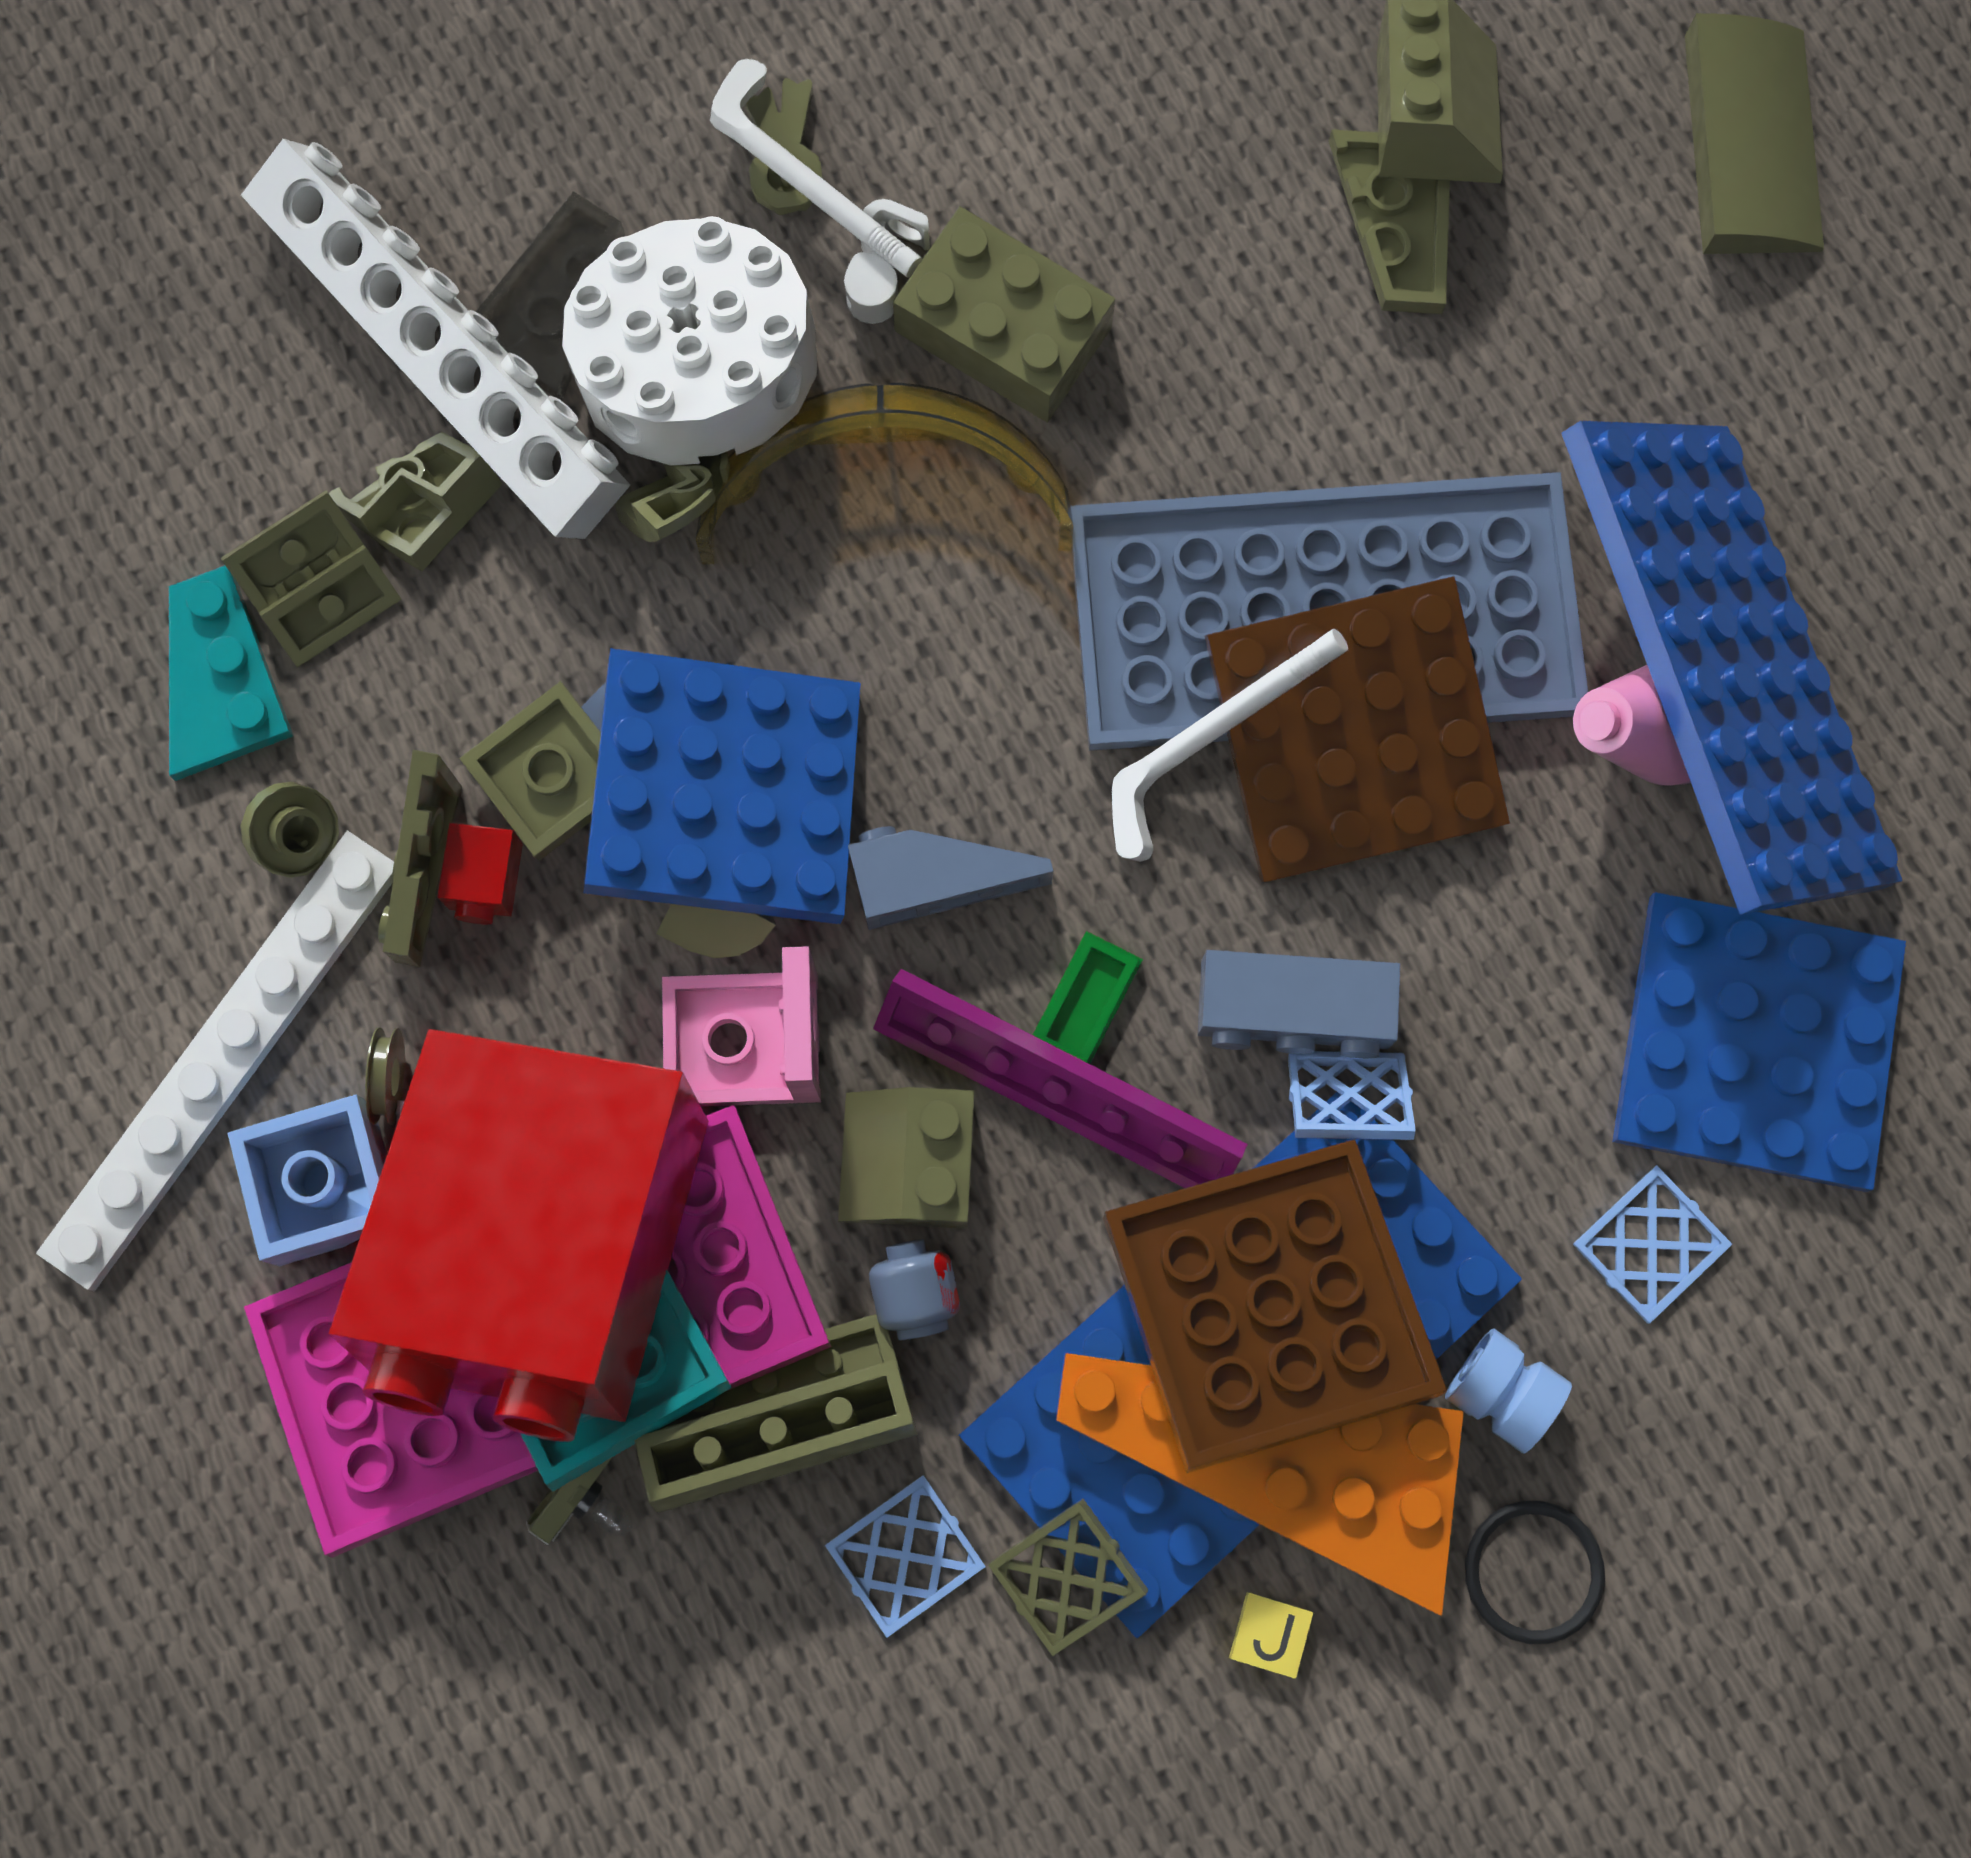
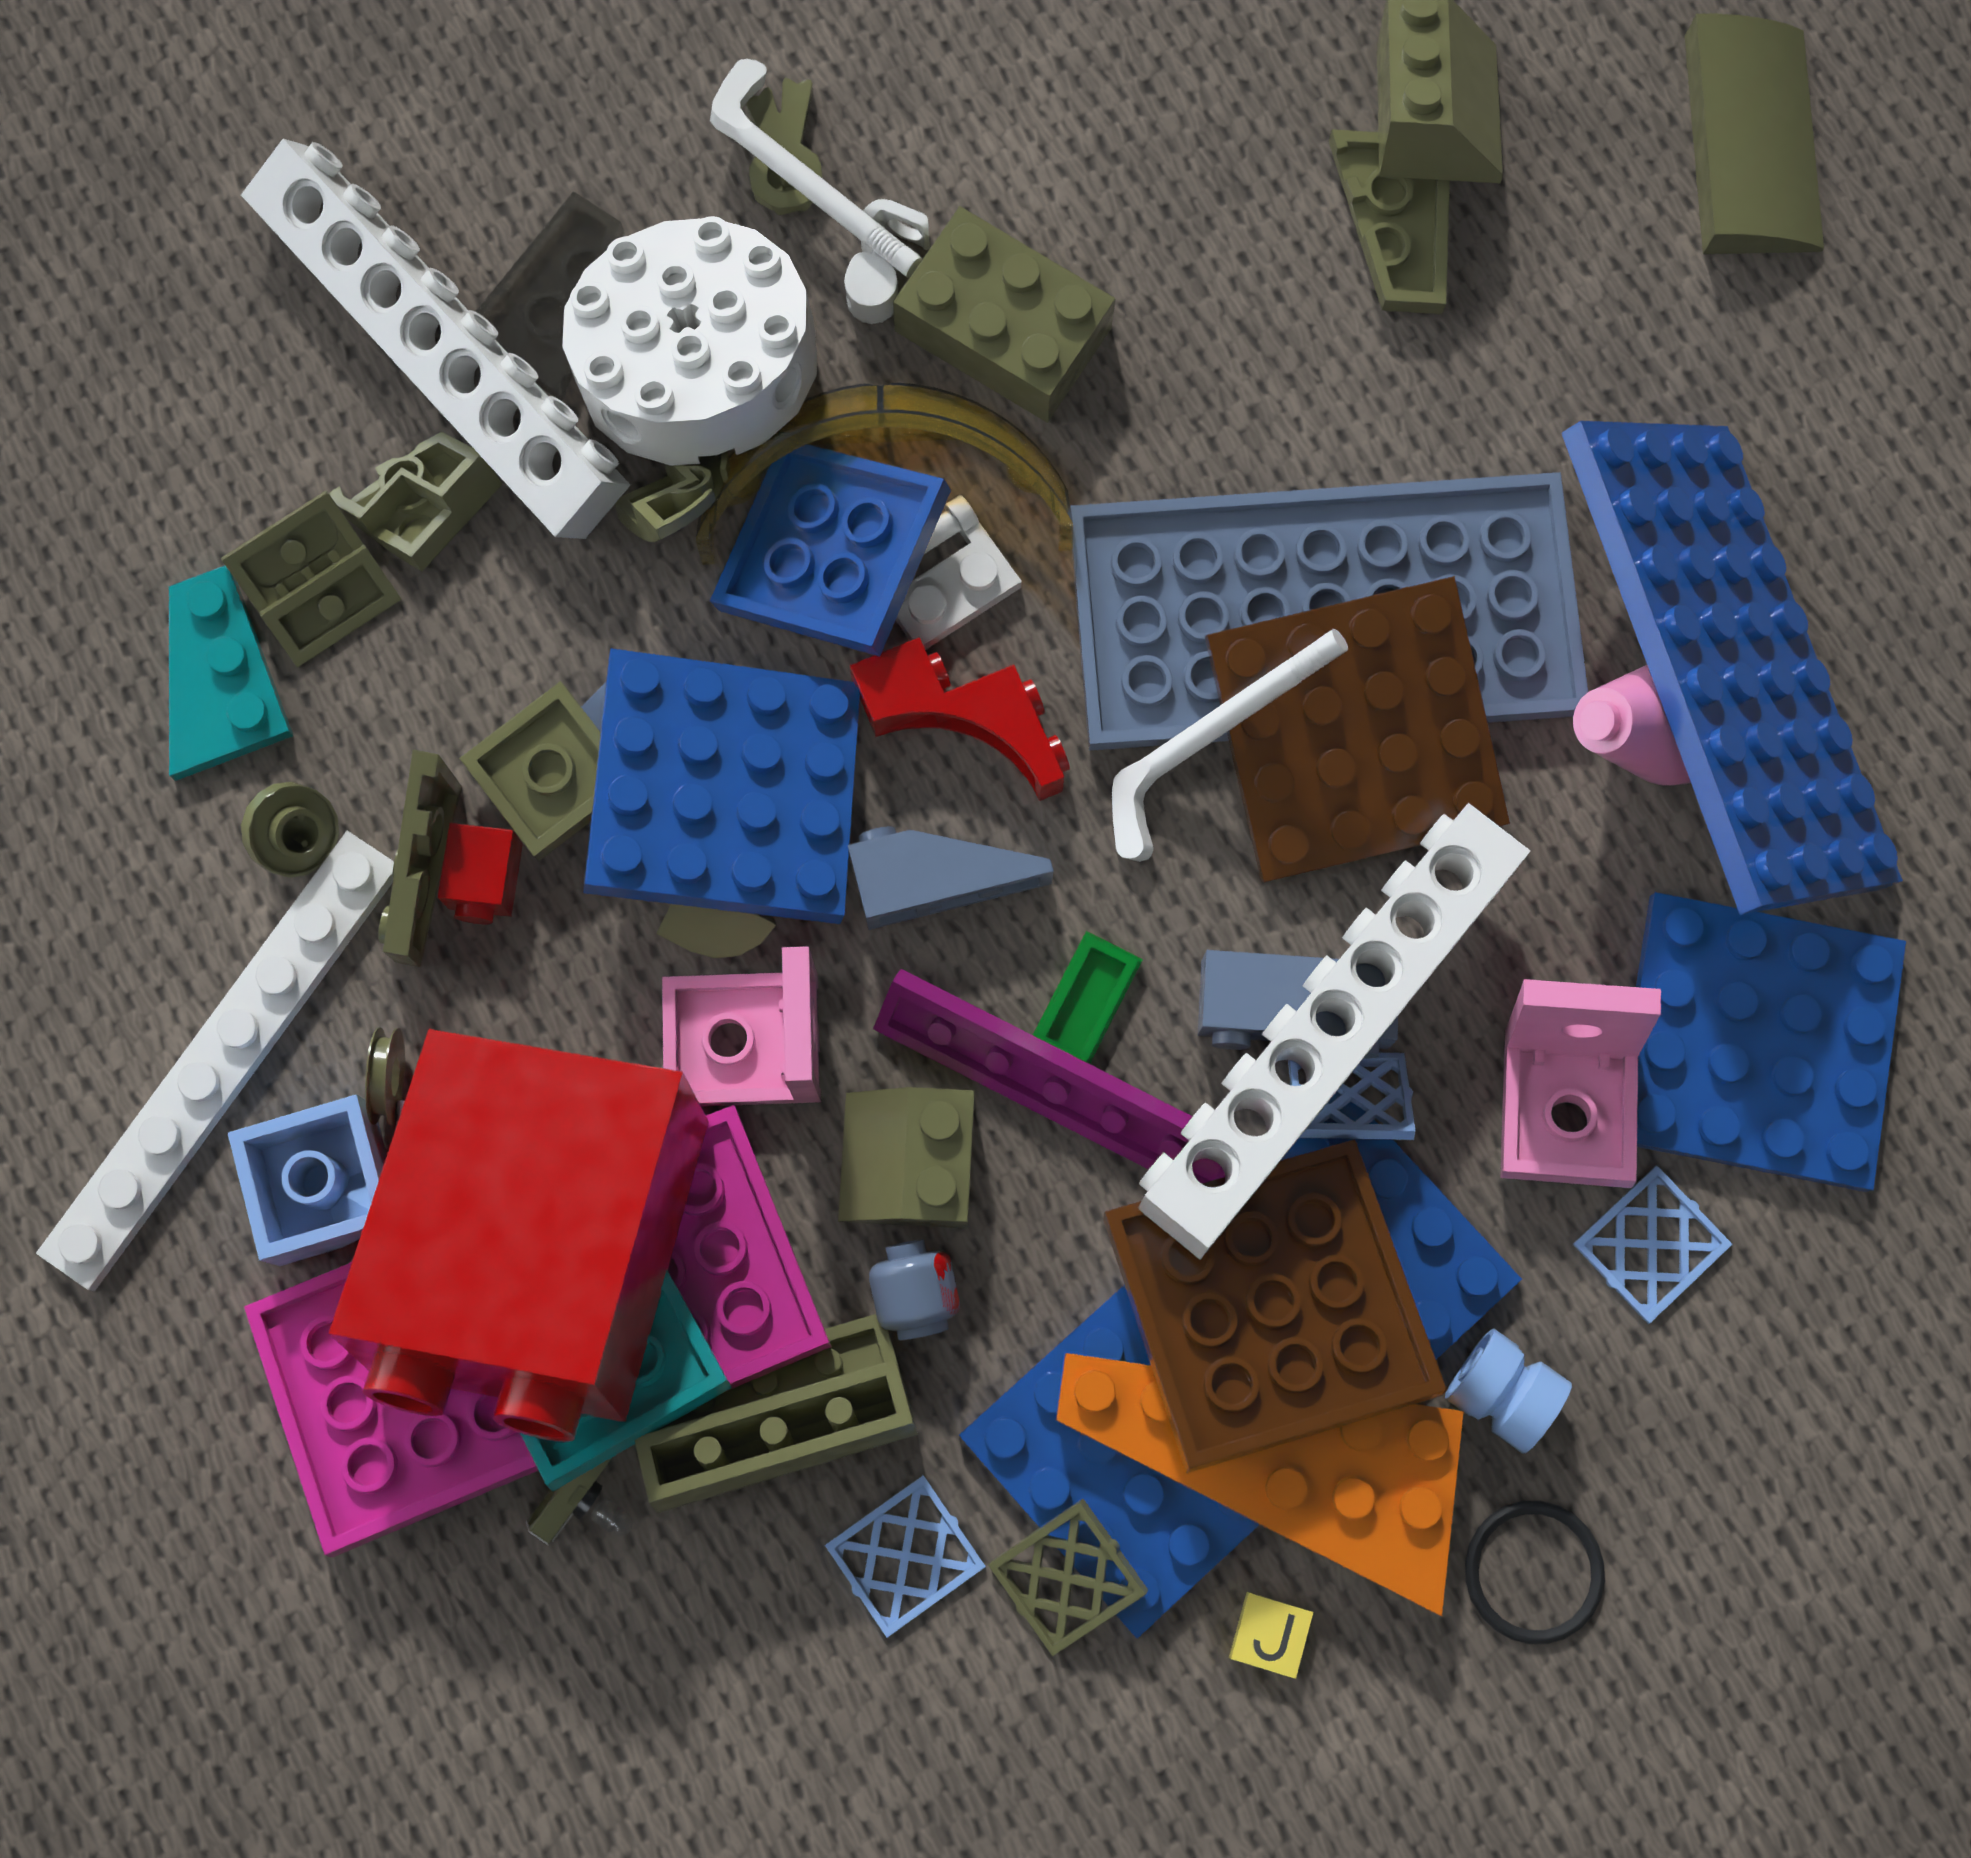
(831, 547): none -> blue plate
(907, 692): none -> red arch
(959, 585): none -> white plate
(1483, 861): none -> white brick
(1582, 1050): none -> bright pink bracket

